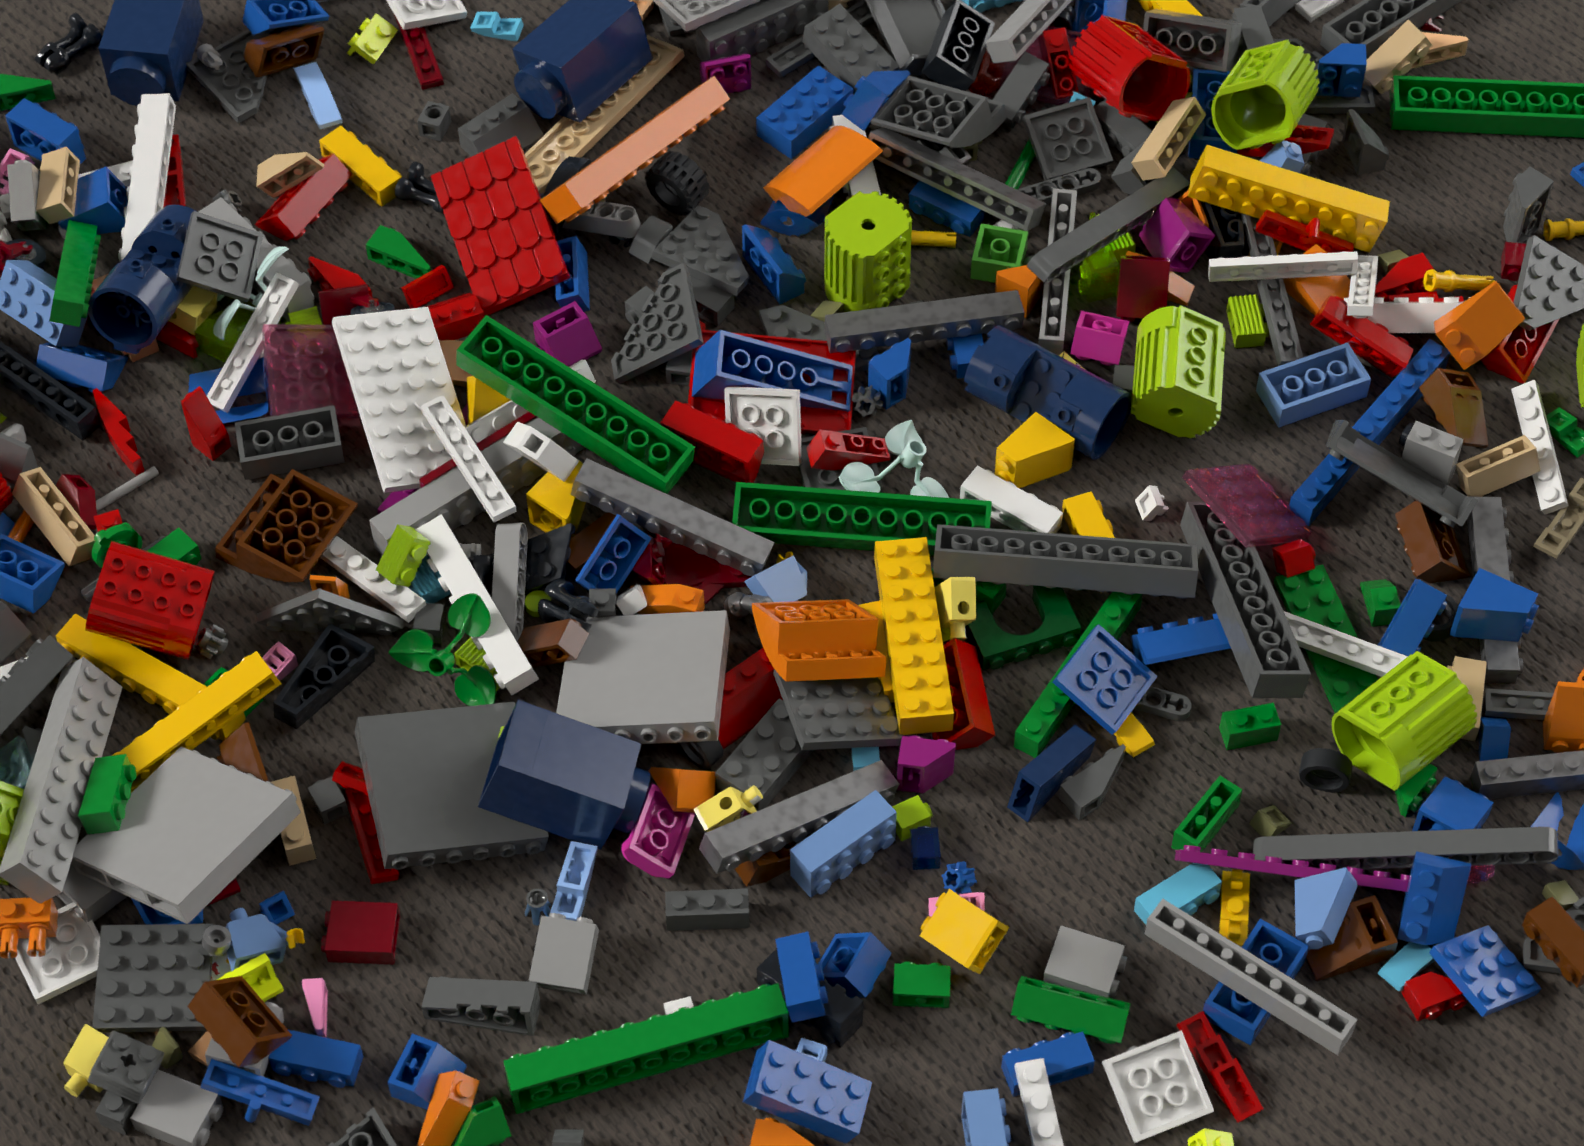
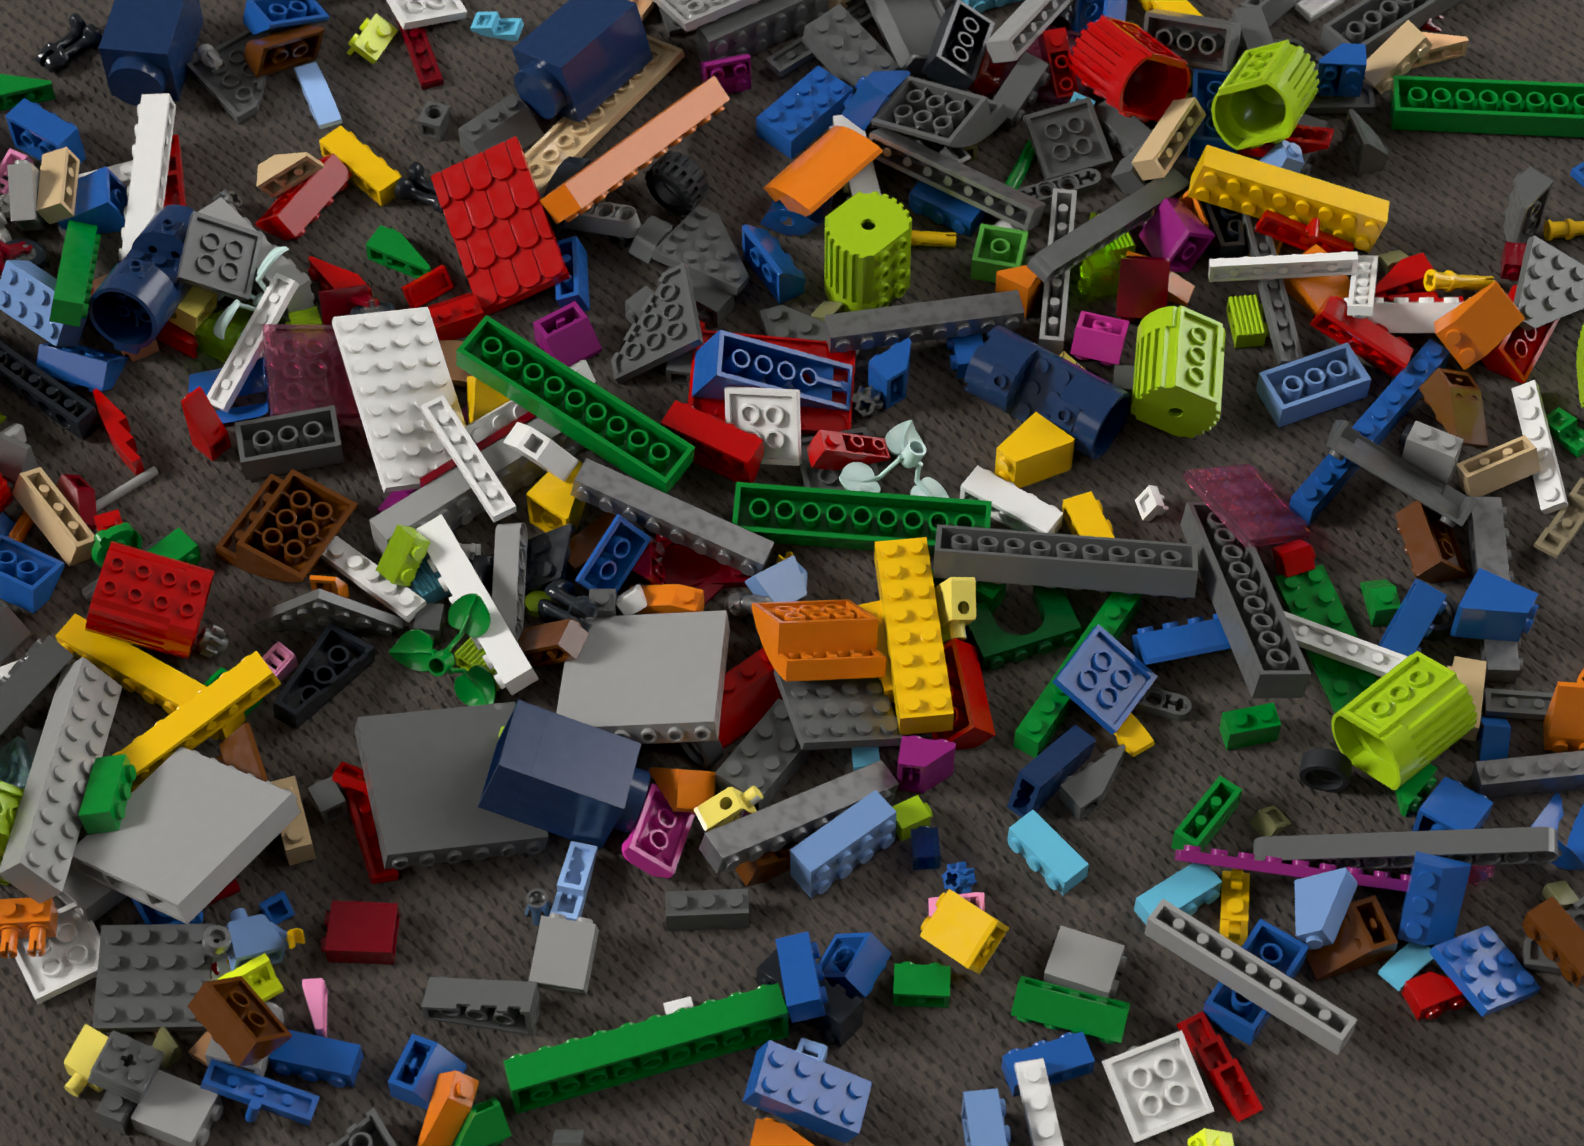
(1047, 852): none -> medium azure brick

